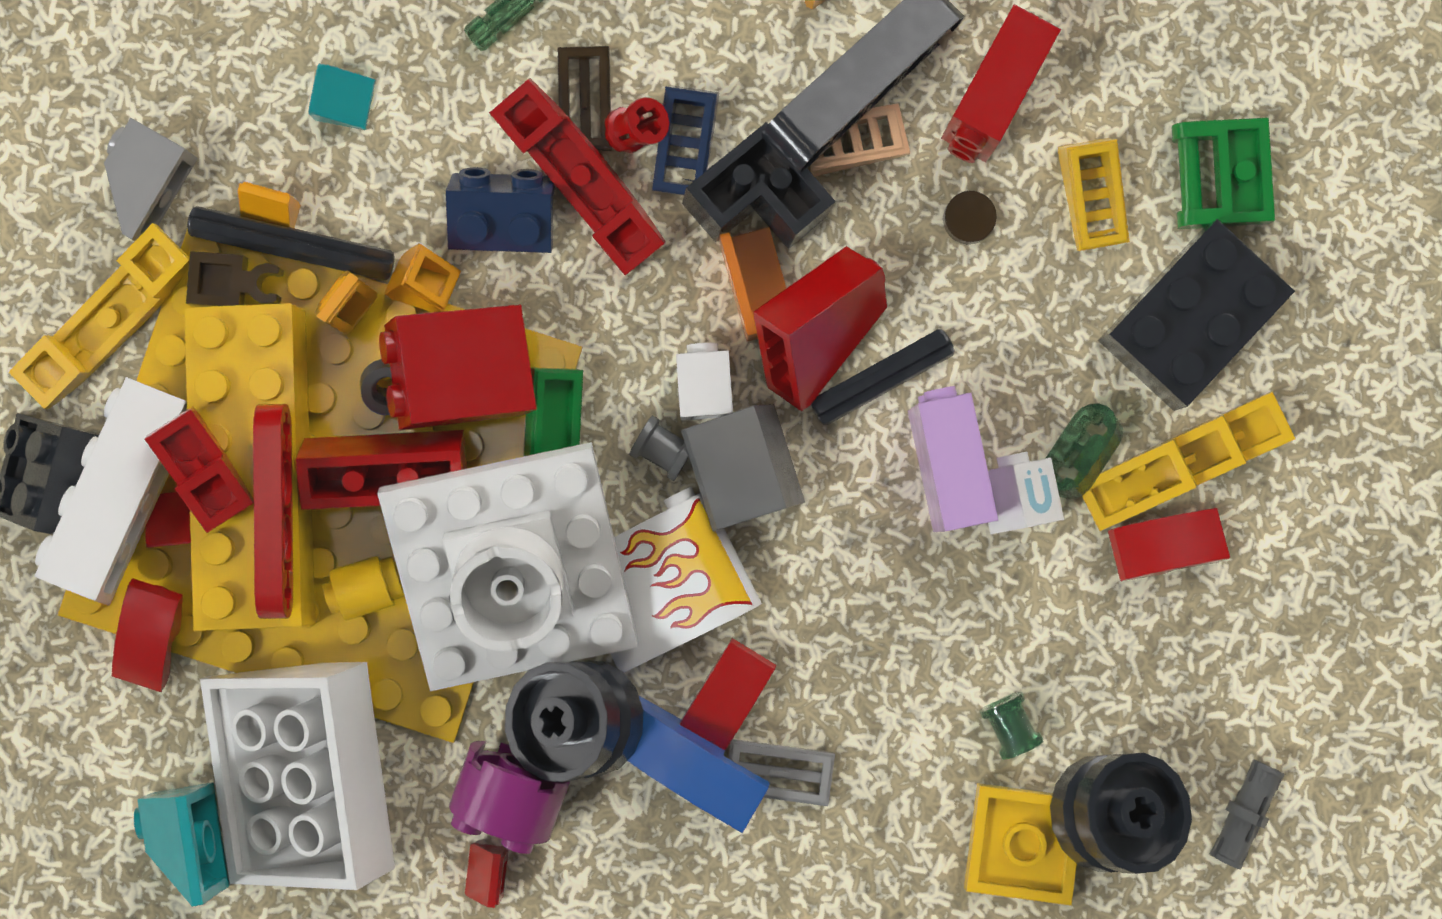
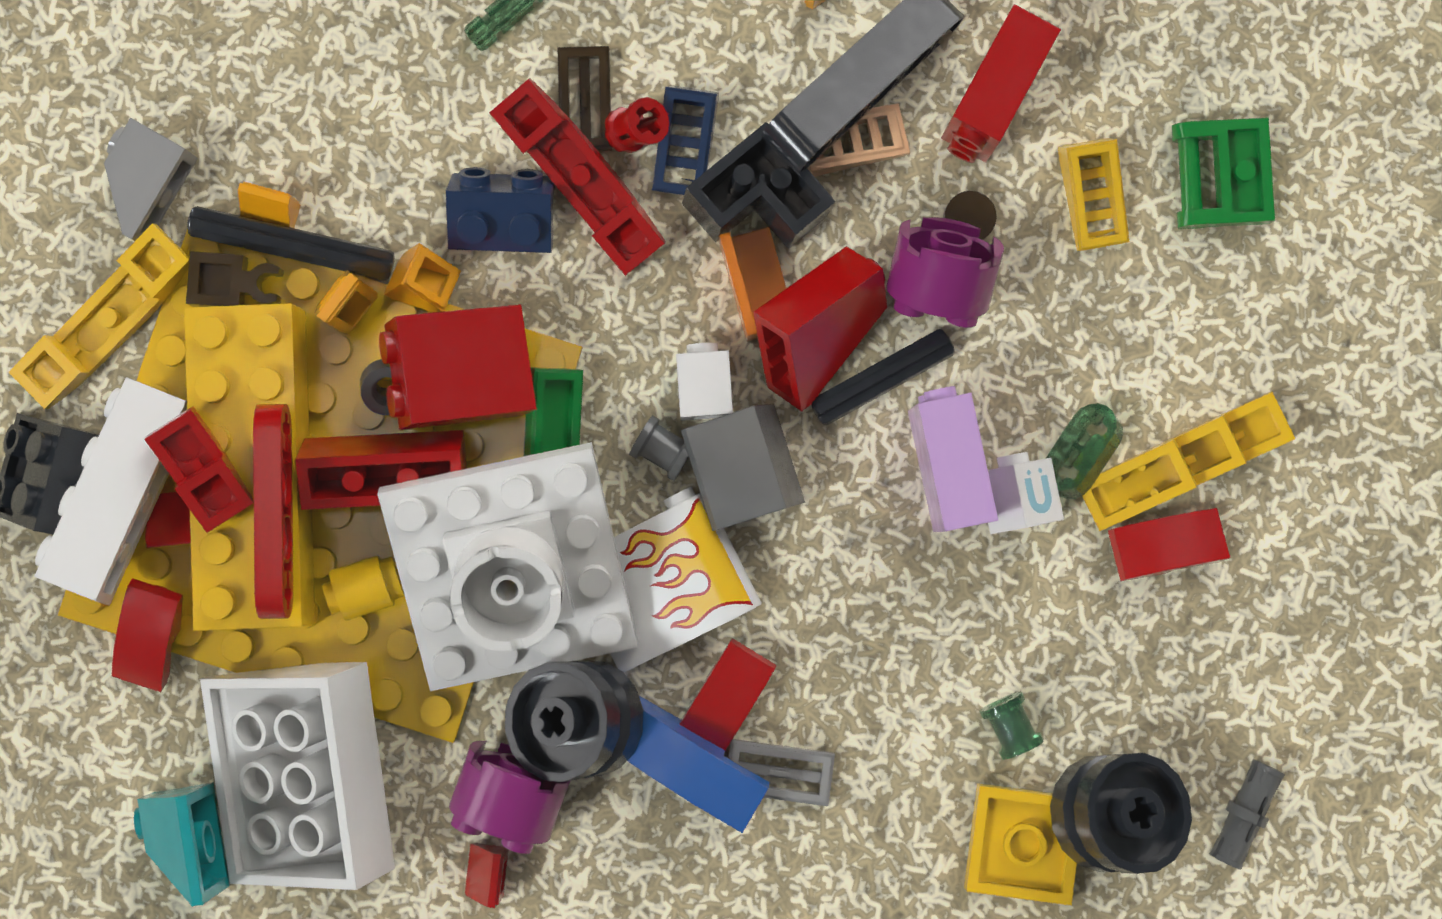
(341, 97): teal slope -> none
(944, 271): none -> magenta brick
(1196, 315): black brick -> none

